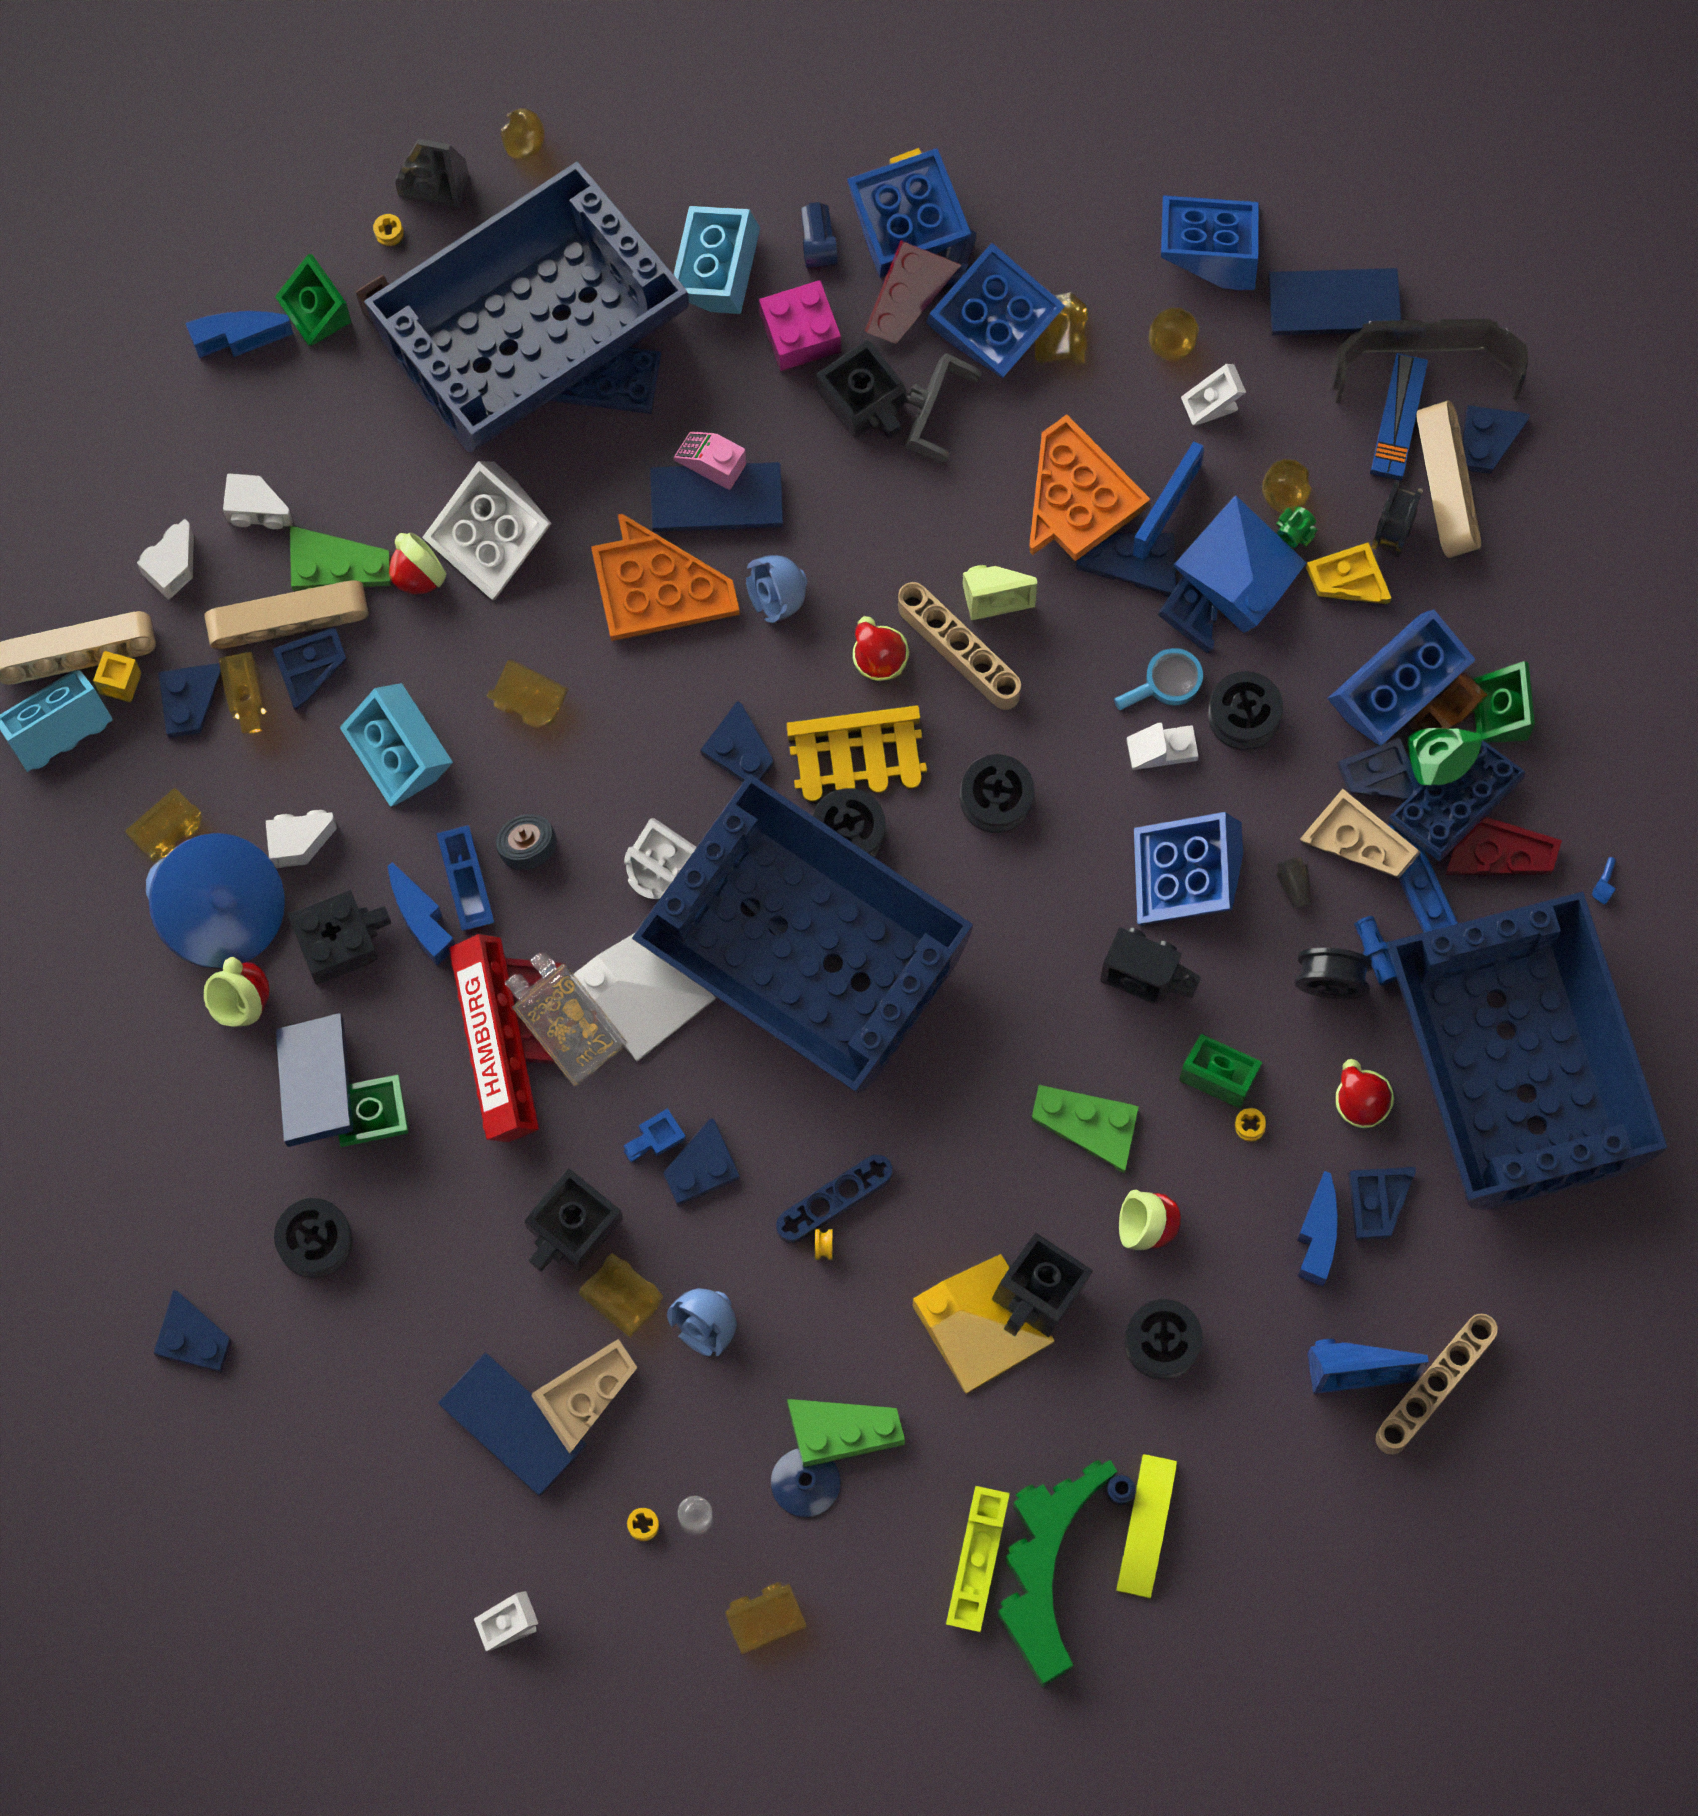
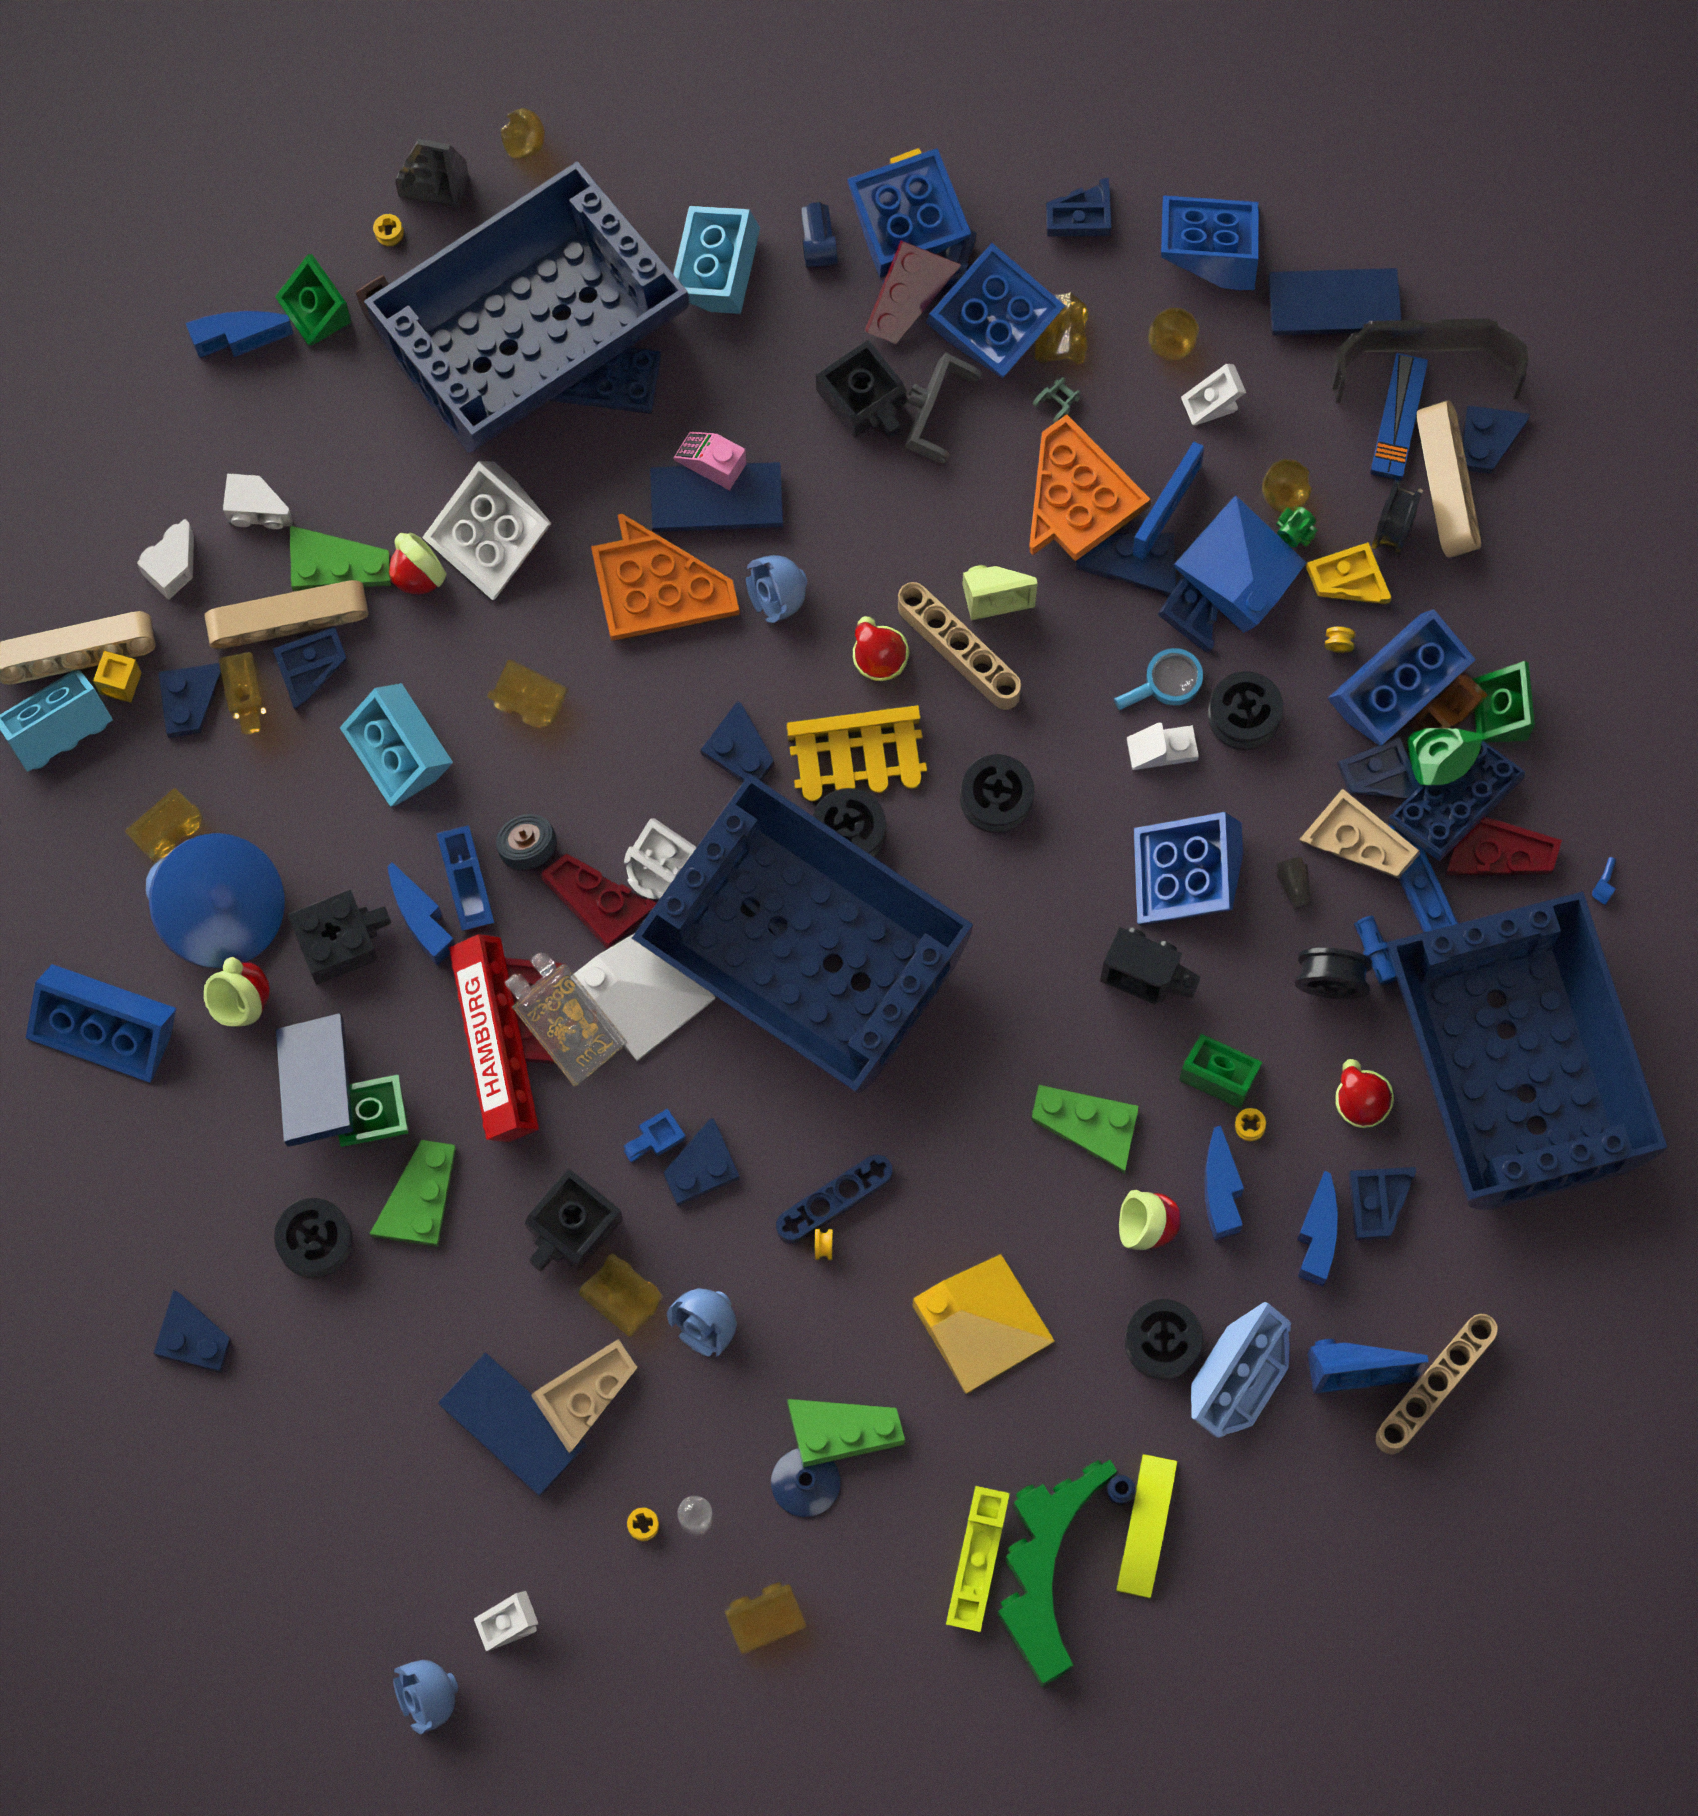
(100, 1022): none -> blue slope
(297, 839): white slope -> none
(420, 1197): none -> bright green wing
(426, 1693): none -> medium blue cylinder
(597, 902): none -> dark red wing
(800, 325): dark pink brick -> none
(1040, 1286): black hinge -> none
(1050, 393): none -> sand green piece
(1081, 212): none -> dark blue wing
(1222, 1187): none -> blue slope
(1242, 1371): none -> light blue wedge
(1340, 639): none -> yellow bush

